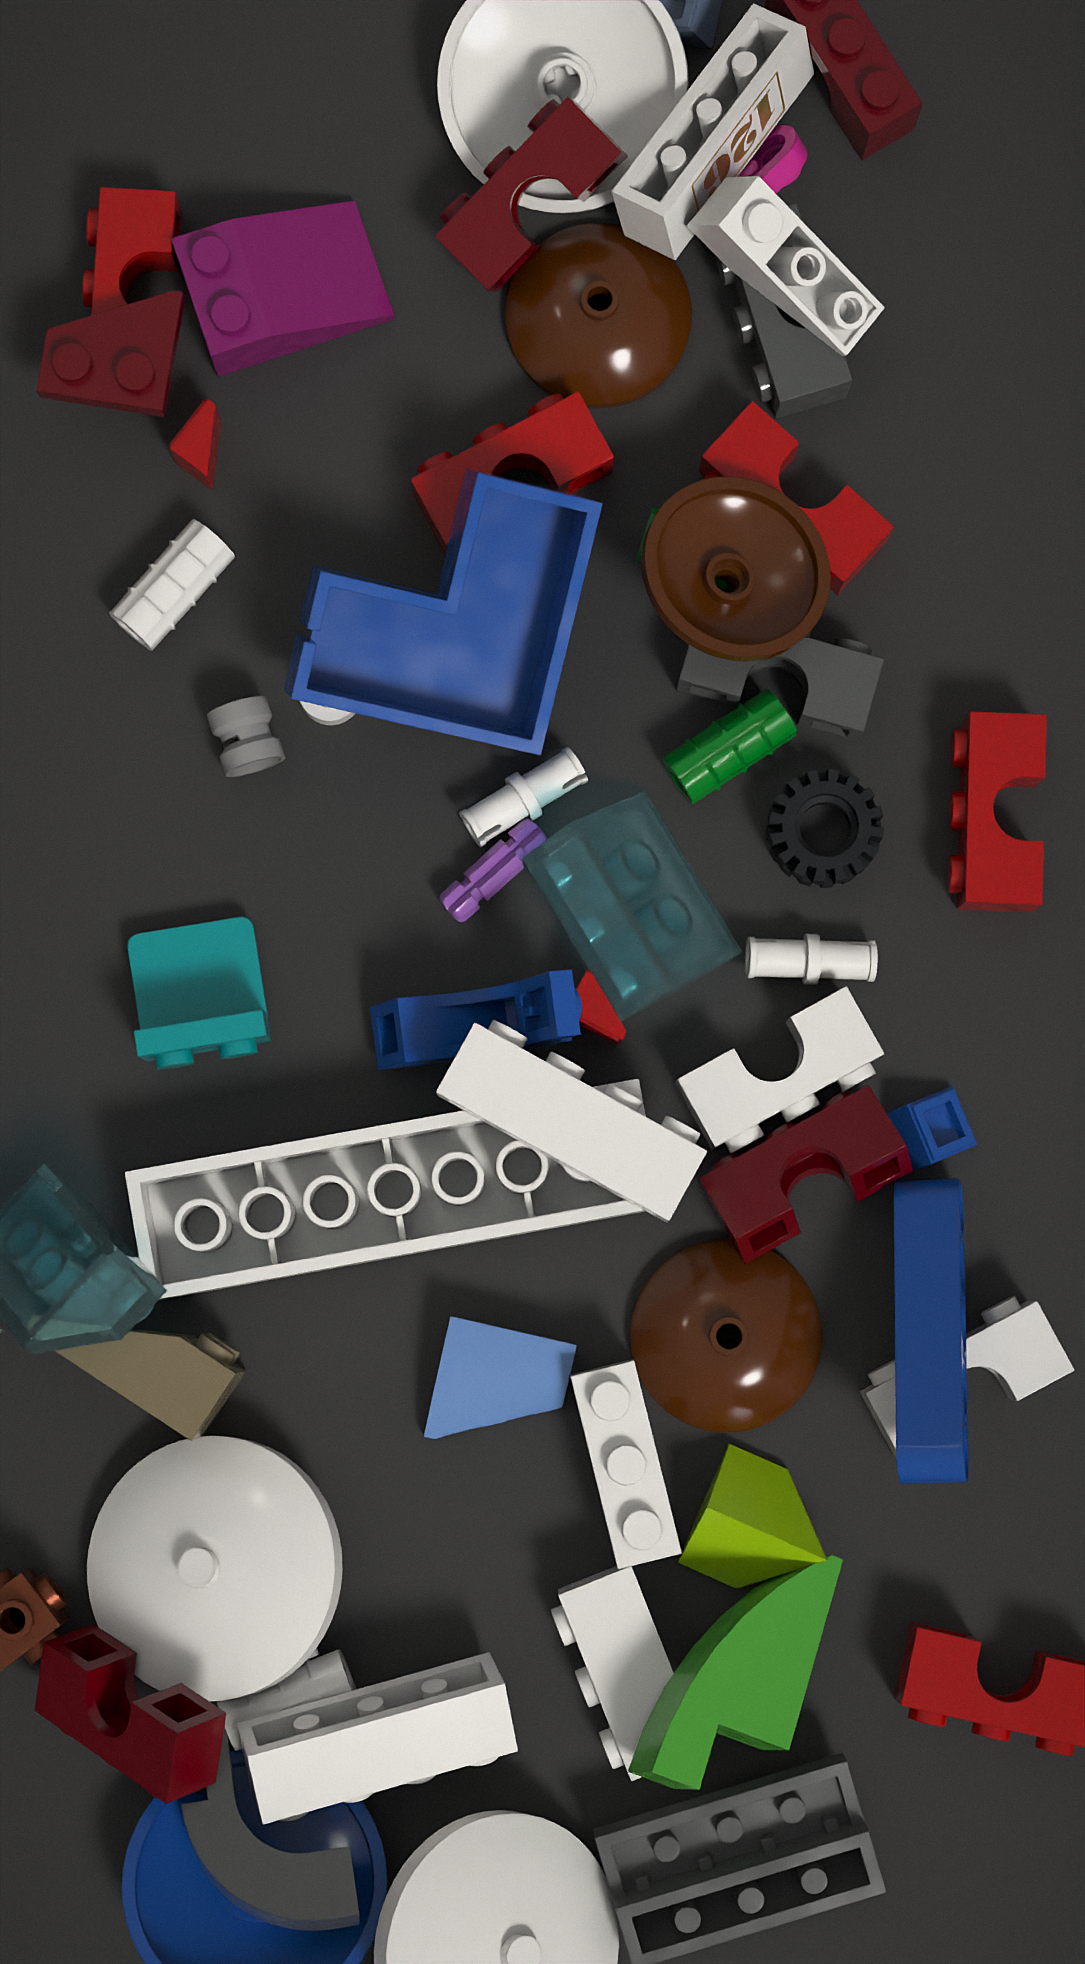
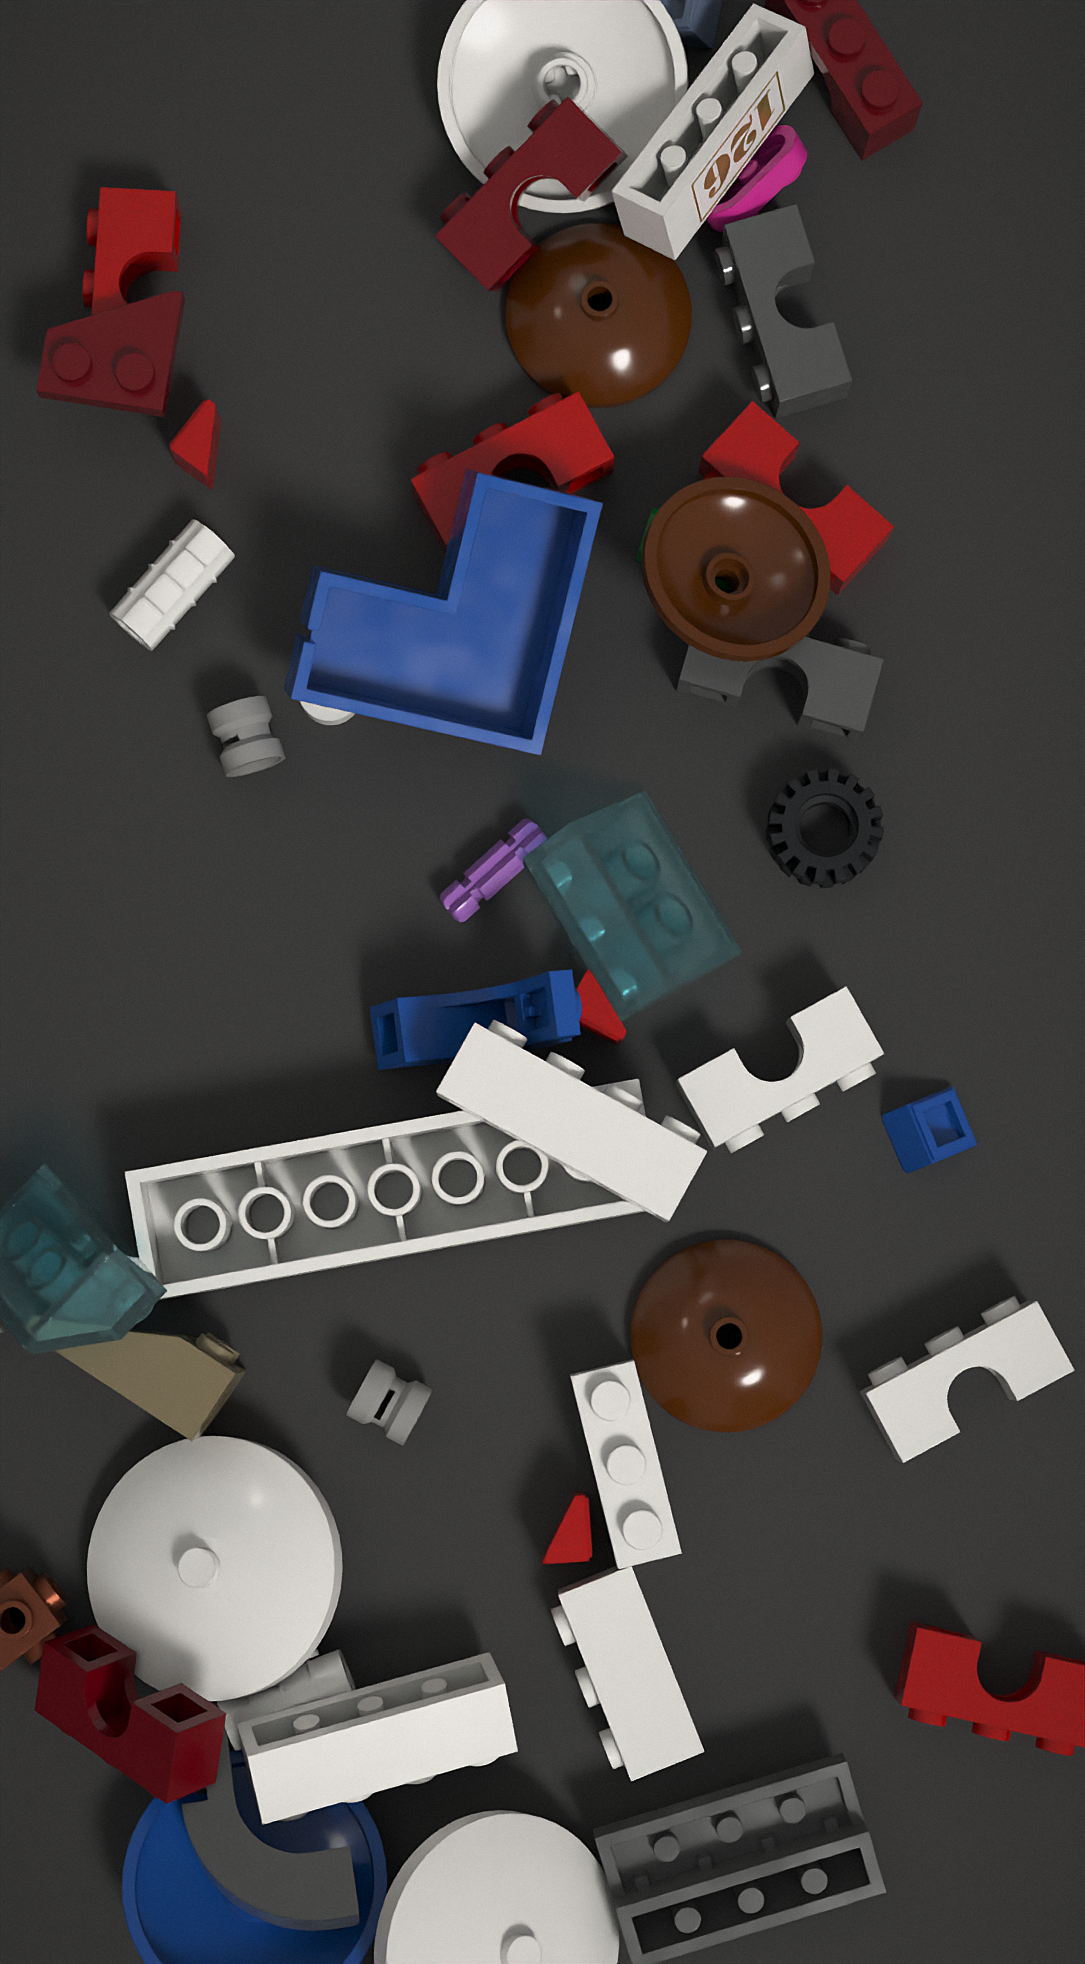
(198, 992): teal bracket -> none
(281, 282): magenta slope -> none
(402, 1409): none -> light grey wheel
(495, 1377): medium blue slope -> none
(523, 796): white pin -> none
(572, 1535): none -> red slope
(729, 746): green axle -> none
(740, 1678): bright green slope -> none
(750, 1524): lime slope -> none
(785, 261): white slope -> none
(811, 959): white pin -> none
(844, 1139): dark red arch -> none
(930, 1332): blue beam -> none
(991, 866): red arch -> none

